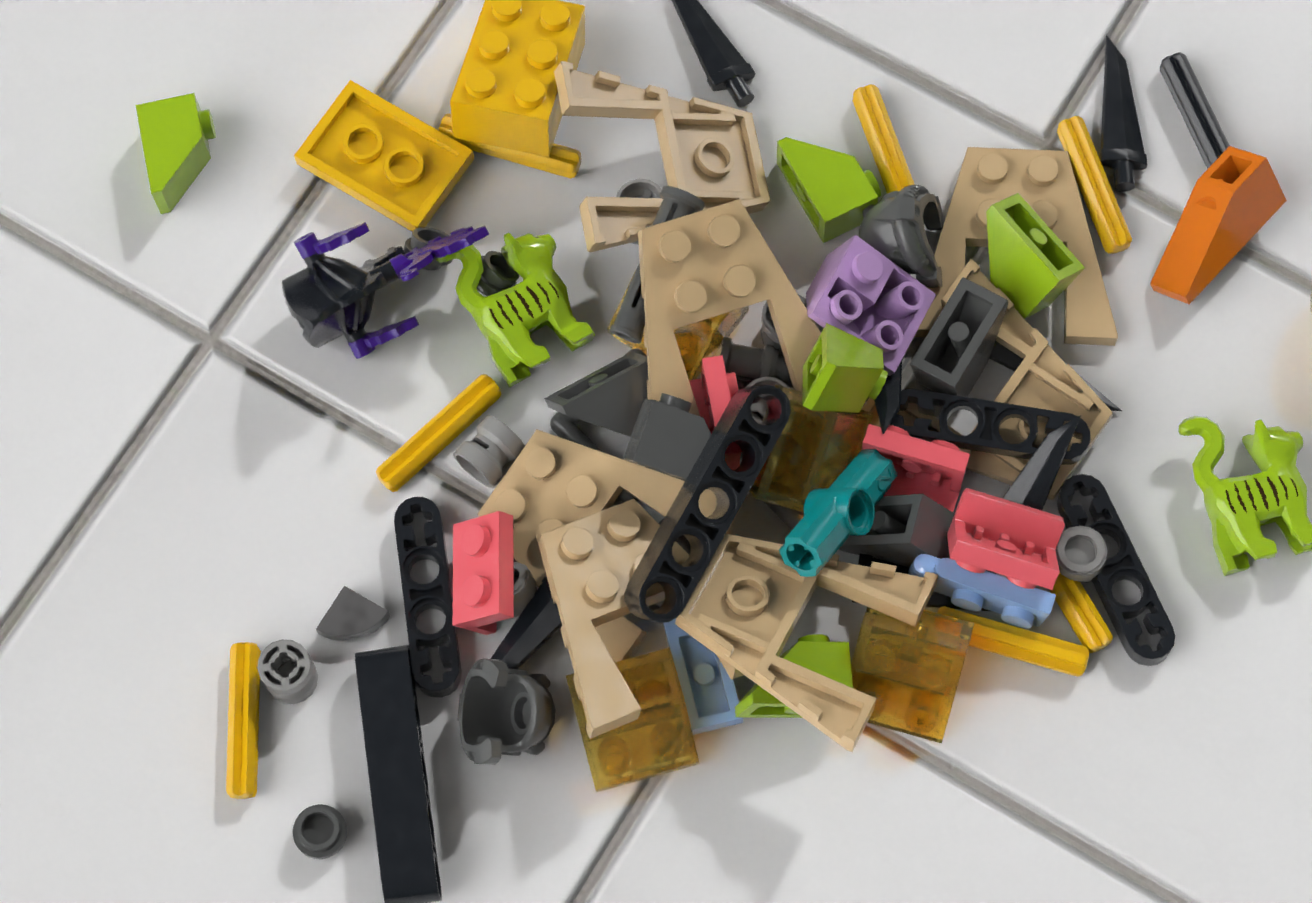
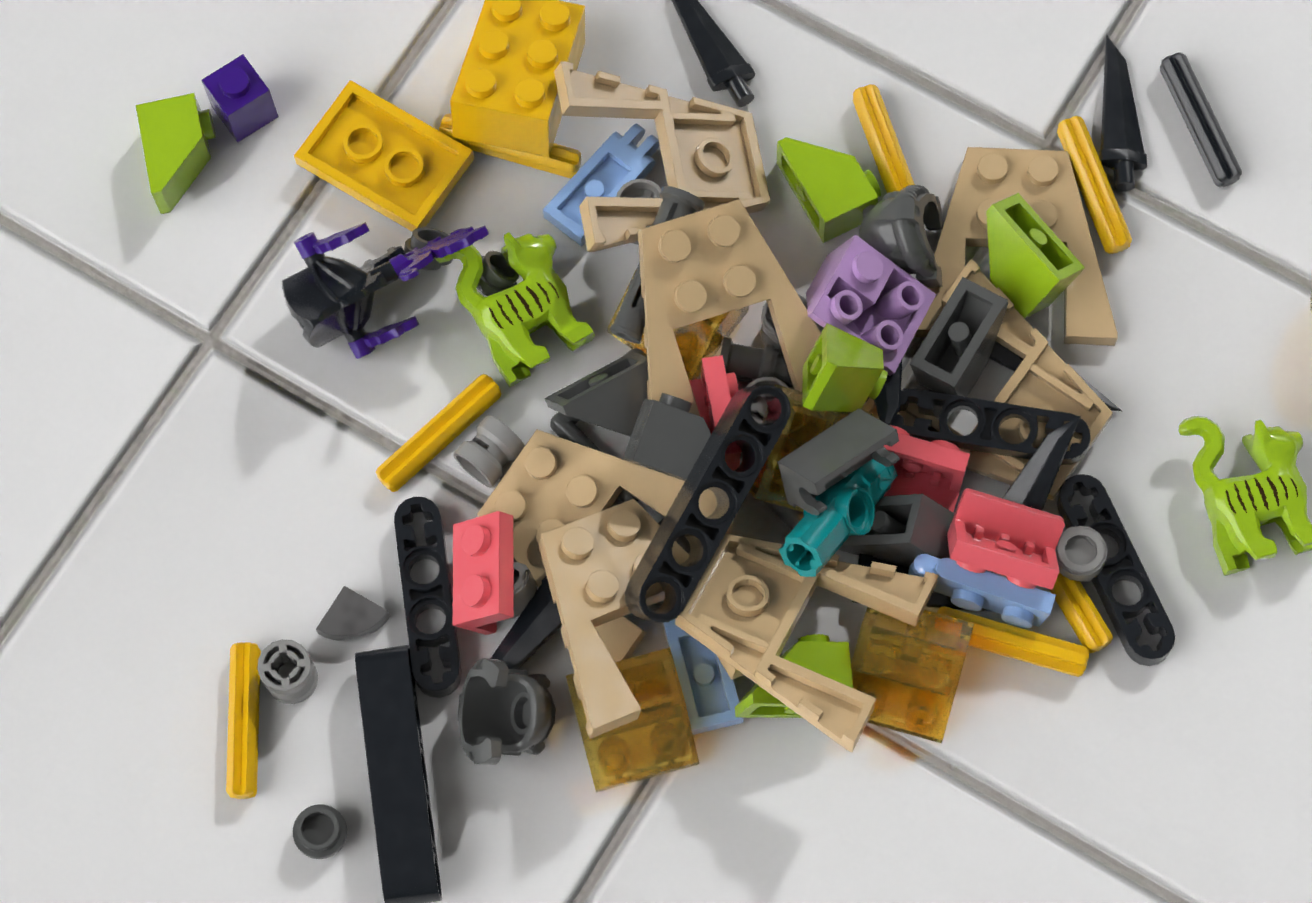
(240, 98): none -> dark purple brick
(602, 176): none -> light blue hinge
(834, 456): none -> dark grey hinge
(1217, 222): orange slope -> none

